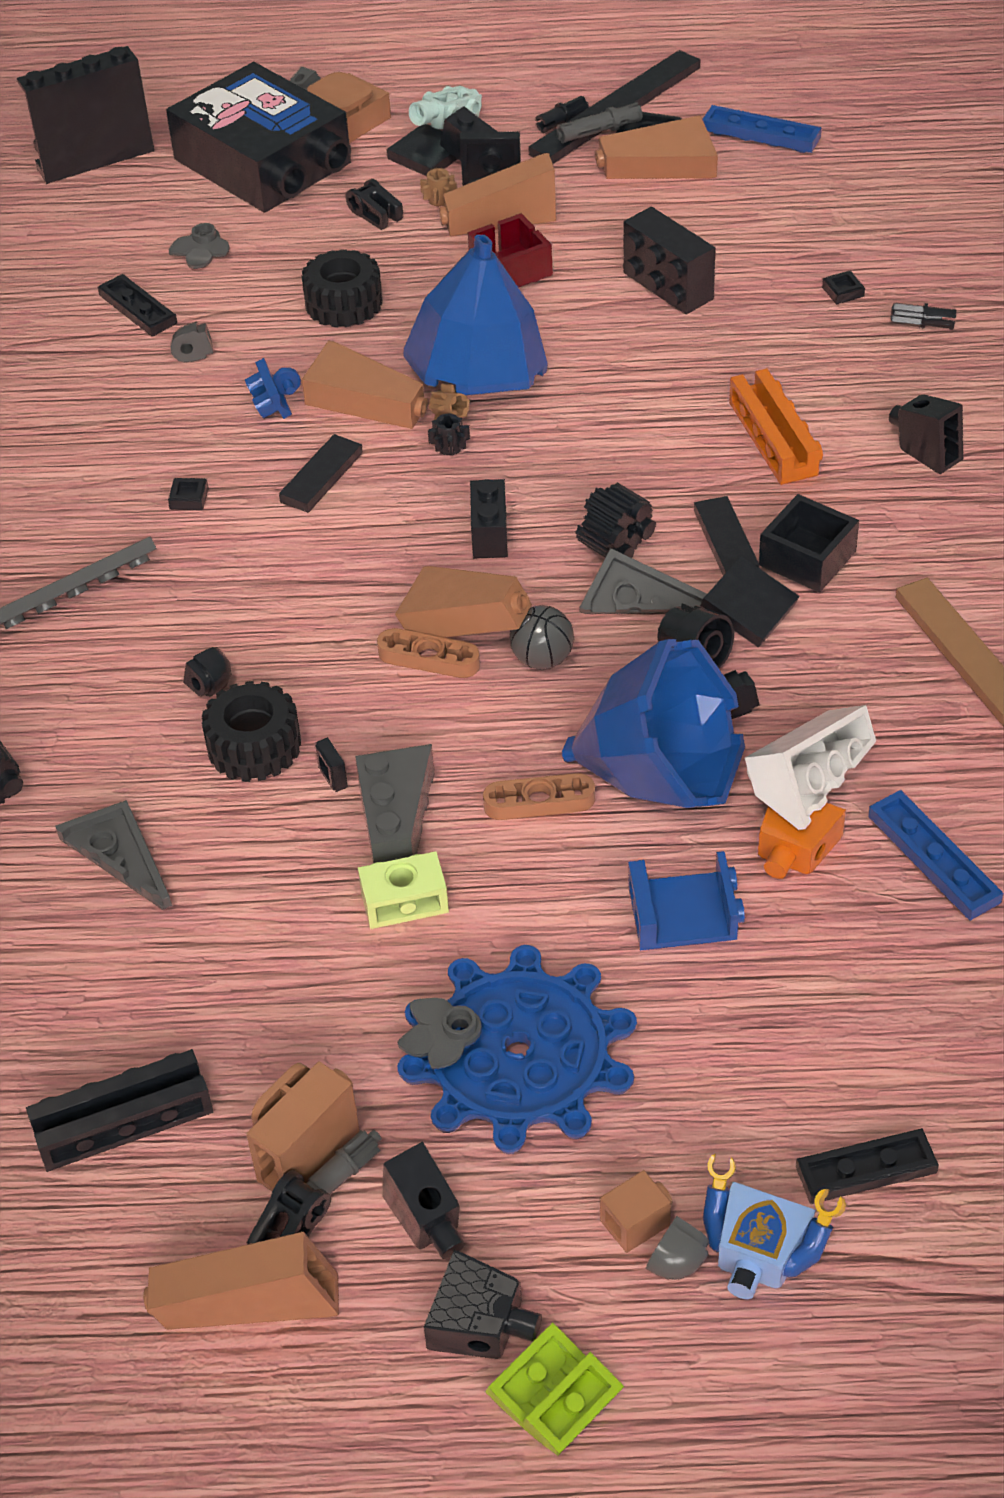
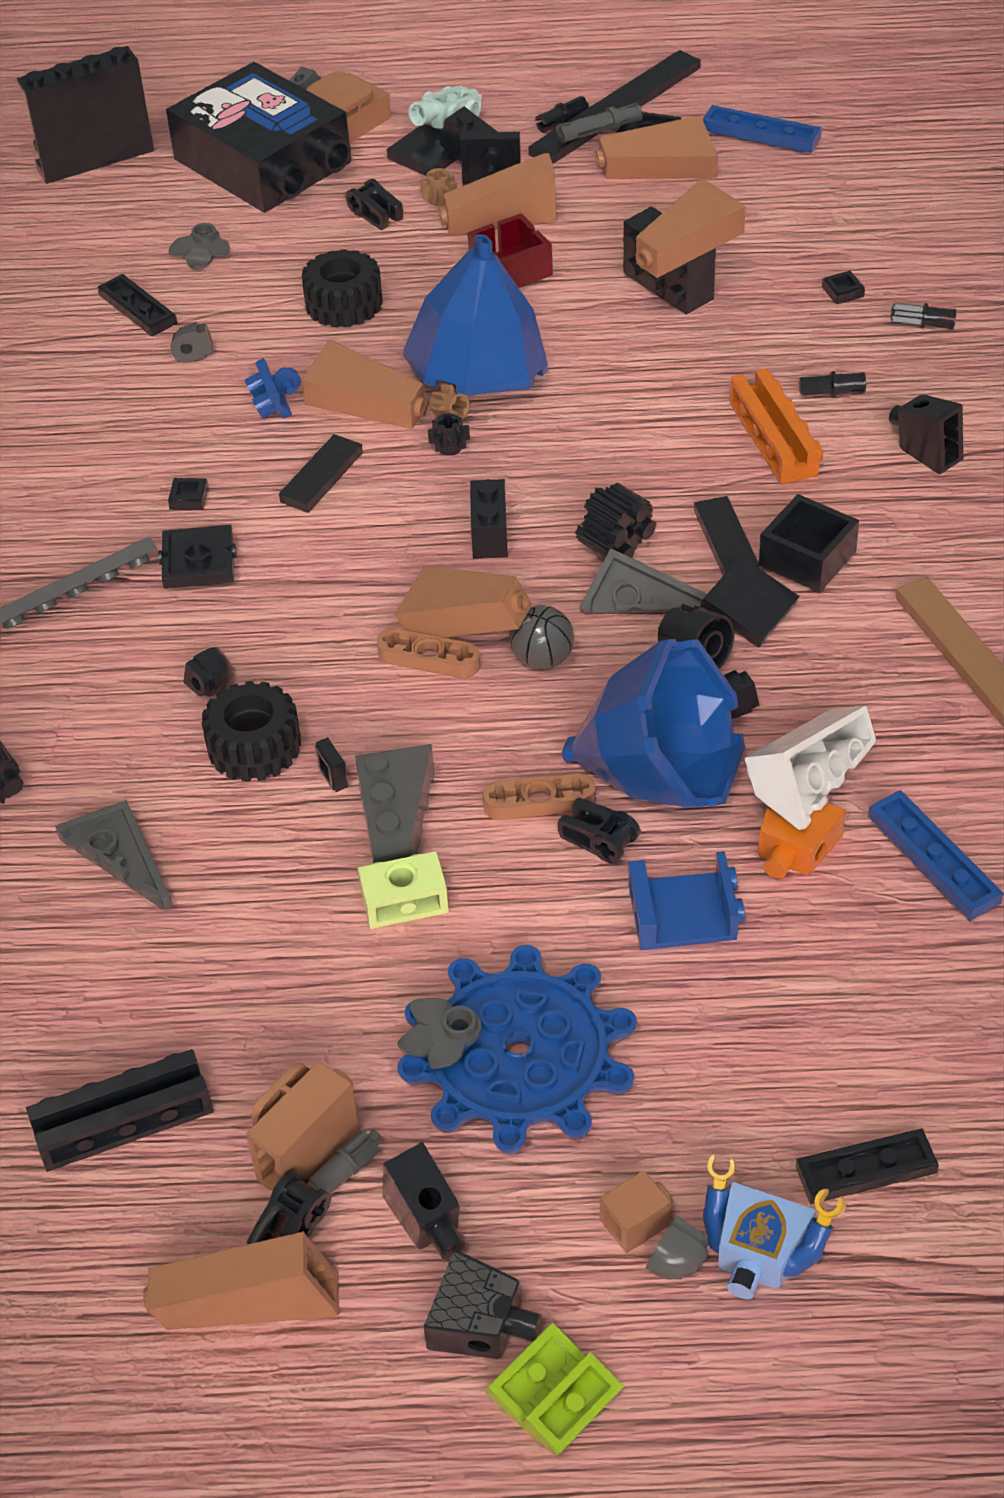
(197, 556): none -> black plate
(597, 829): none -> black piece
(689, 228): none -> nougat slope
(833, 384): none -> black axle

